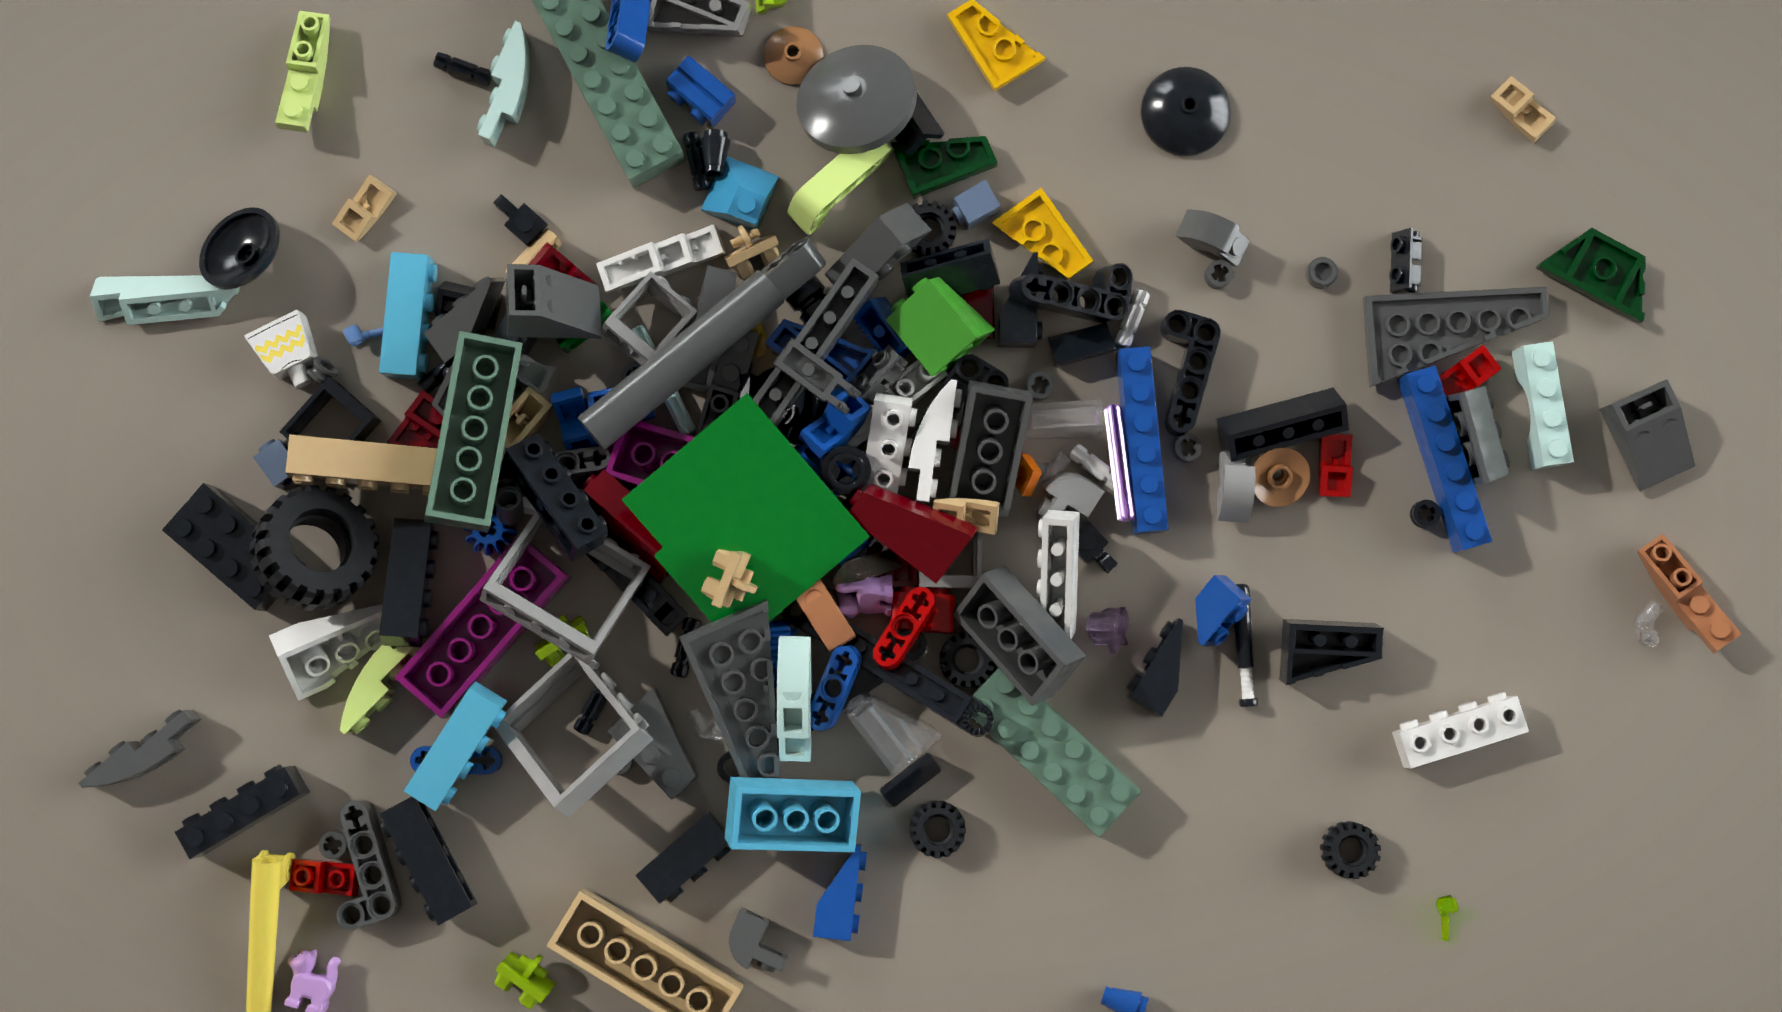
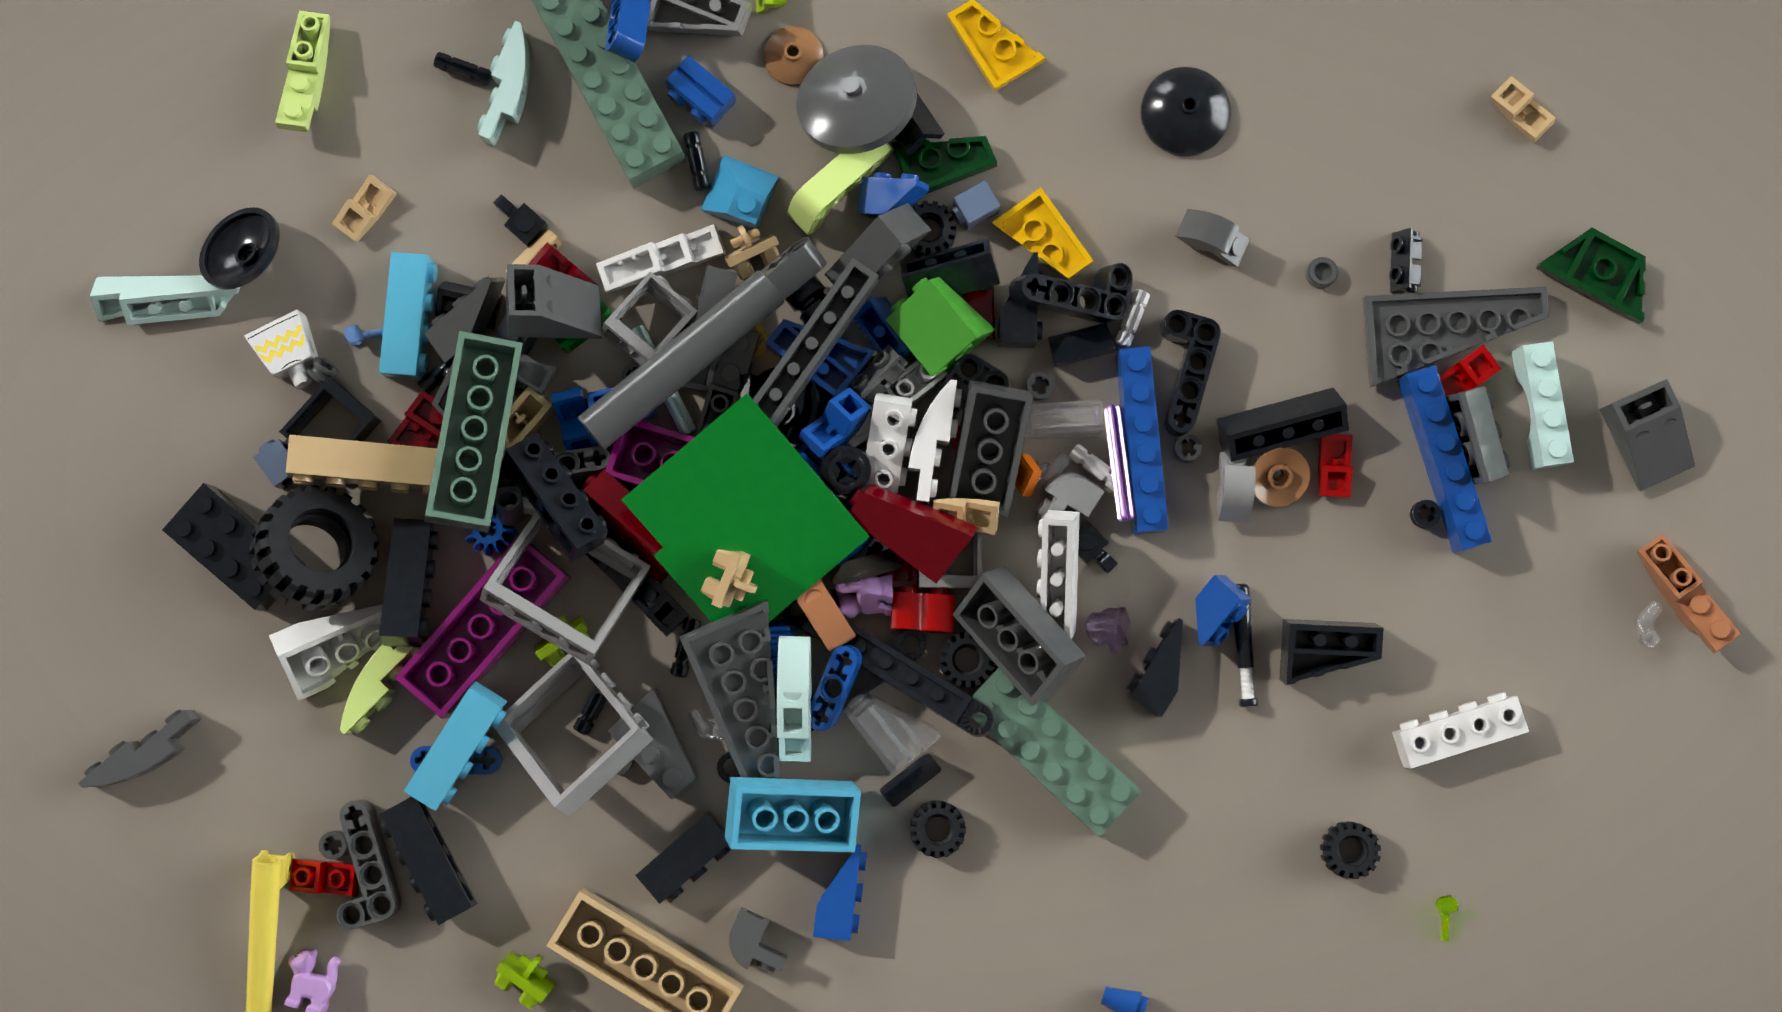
(242, 811): black brick -> none
(714, 150): black cone -> none
(814, 374): dark grey hinge -> none
(886, 193): none -> blue slope
(923, 613): red beam -> none
(1222, 264): dark grey bush -> none

